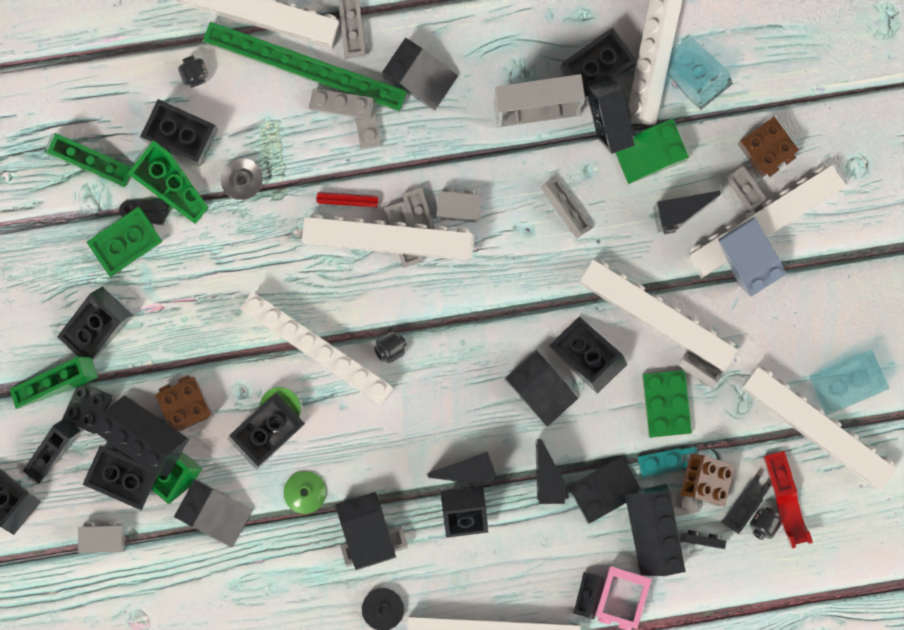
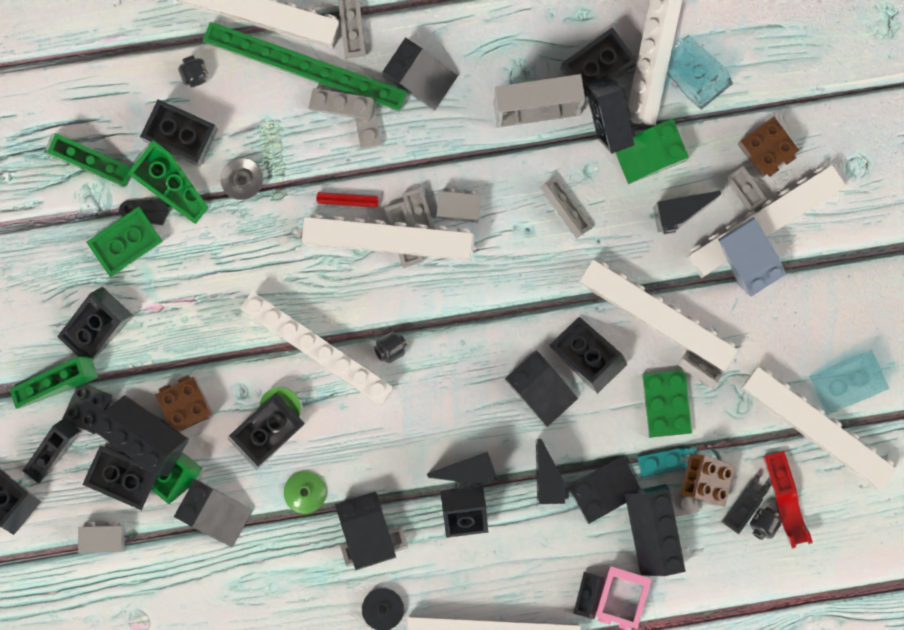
(712, 540): black plate -> none

